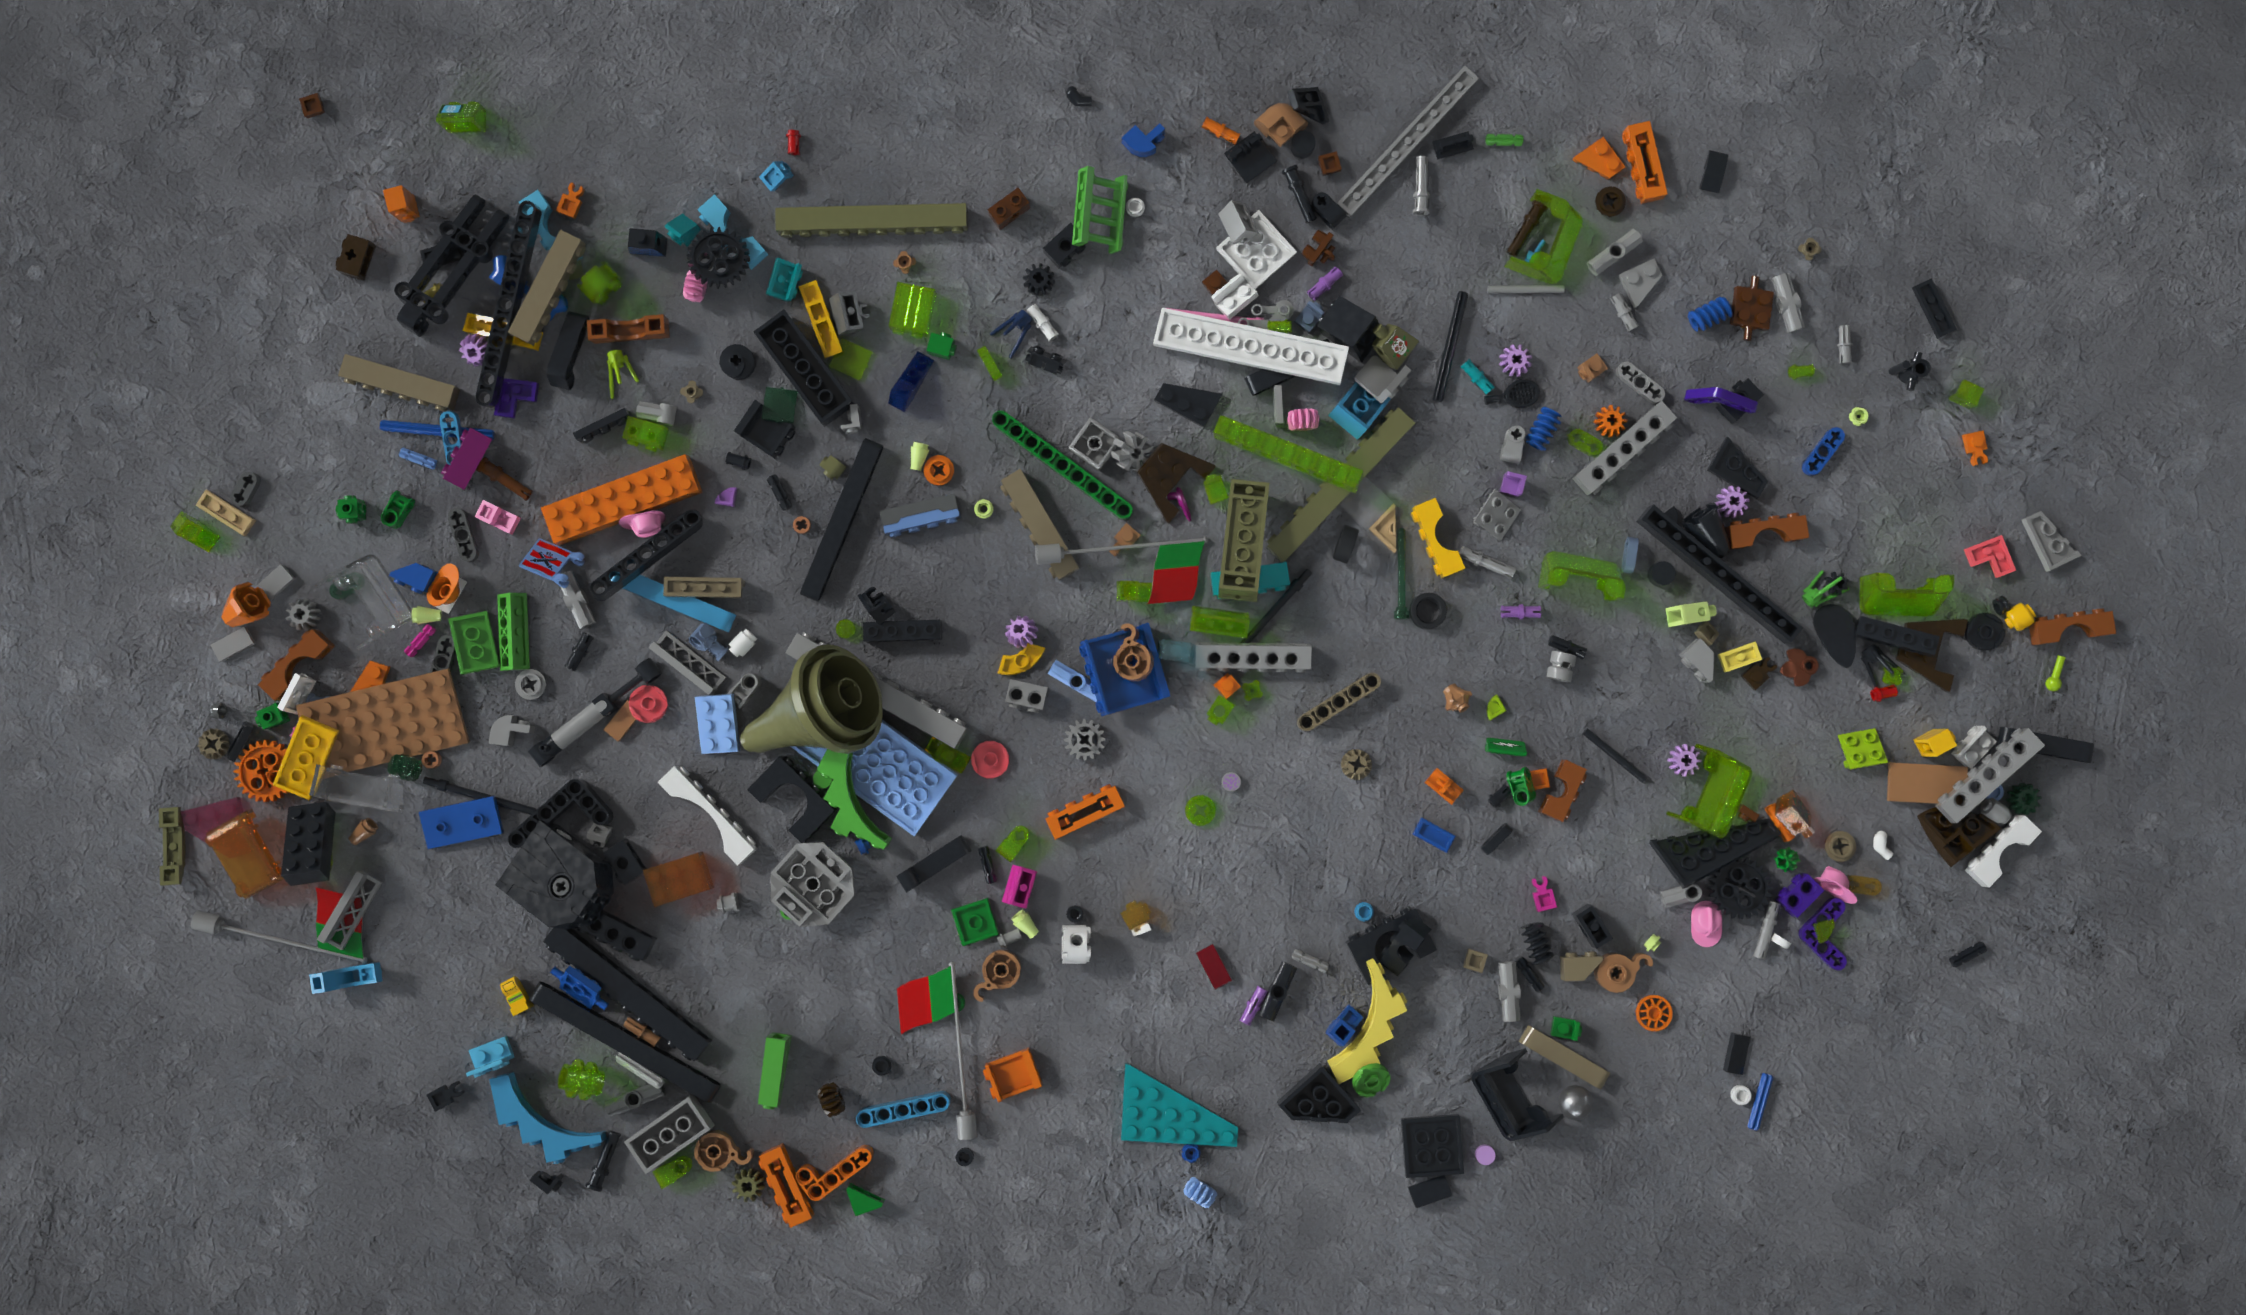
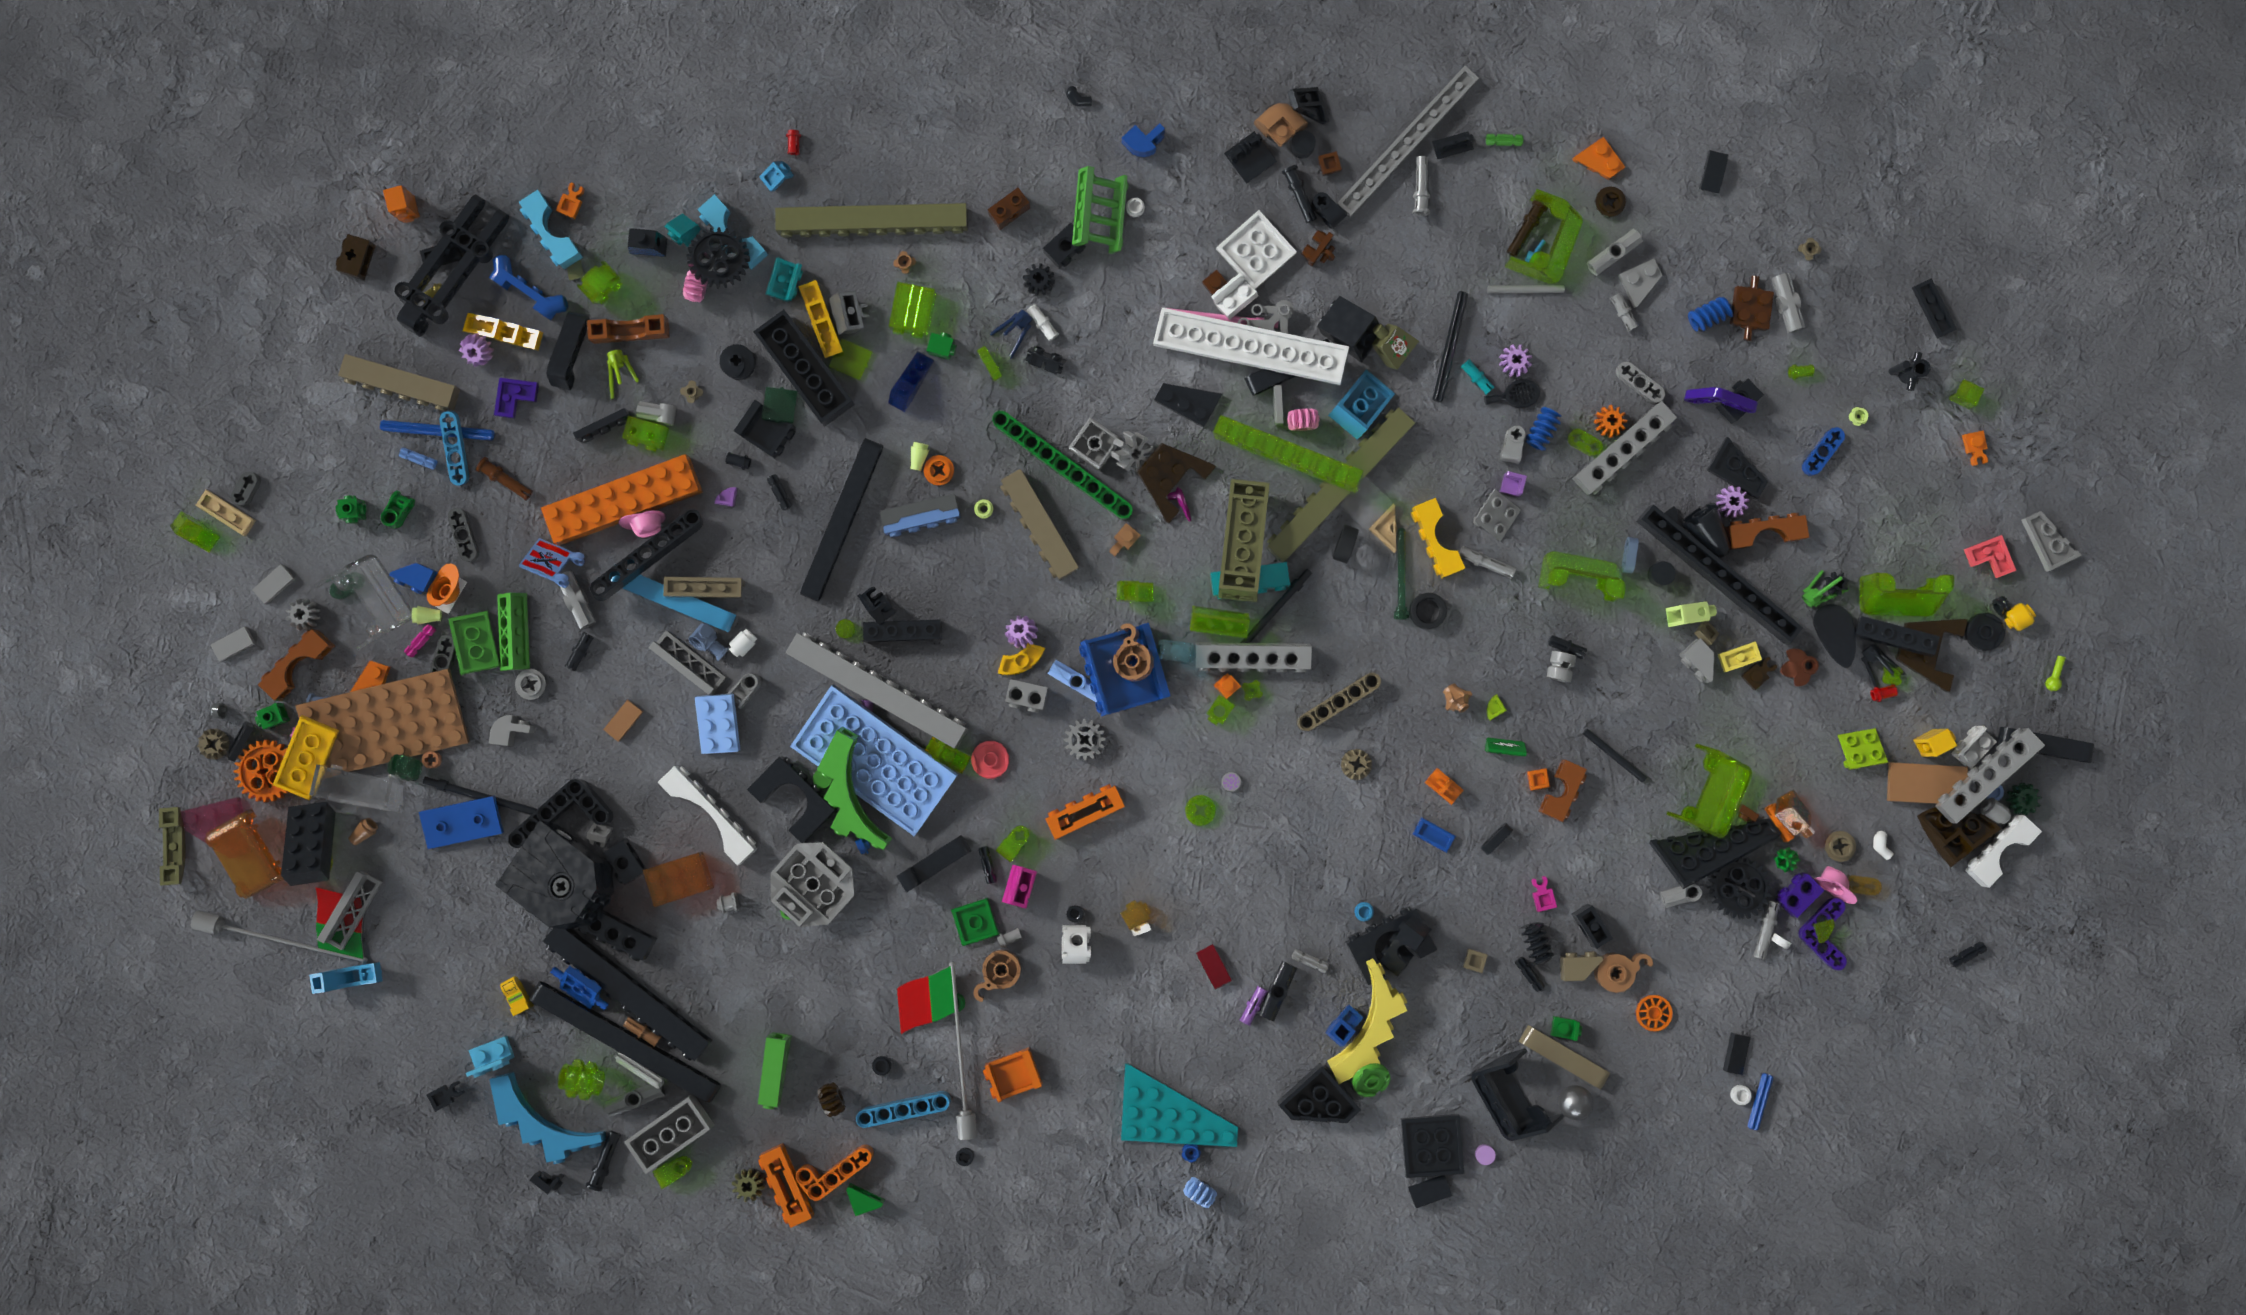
(245, 605): orange cone -> none
(296, 692): white bracket -> none
(312, 105): reddish brown plate -> none
(462, 117): clear neon green slope -> none
(466, 458): magenta brick -> none
(497, 517): bright pink slope -> none
(504, 296): black beam -> none
(547, 287): dark tan brick -> none
(600, 707): piece -> none
(648, 704): coral tile -> none
(727, 1151): medium nougat piece -> none
(802, 531): nougat bush -> none
(825, 705): olive piece -> none
(832, 467): olive plate -> none
(854, 416): light grey bracket -> none
(1024, 922): yellowish green cone -> none
(1174, 568): flag -> none
(1215, 489): clear neon green bracket -> none
(1220, 130): orange pin -> none
(1238, 222): light grey hinge -> none
(1280, 326): clear neon green pin -> none
(1309, 316): sand blue bracket -> none
(1324, 283): medium lavender pin -> none
(1380, 379): light grey bracket -> none
(1498, 797): black pin -> none
(1509, 991): light grey piece -> none
(1521, 611): medium lavender pin -> none
(1521, 785): green piece -> none
(1591, 368): medium nougat bracket -> none
(1634, 137): orange brick -> none
(1652, 943): yellowish green plate -> none
(1681, 767): lavender gear -> none
(1706, 924): bright pink piece -> none
(1844, 344): light grey axle -> none
(2094, 624): dark orange arch -> none

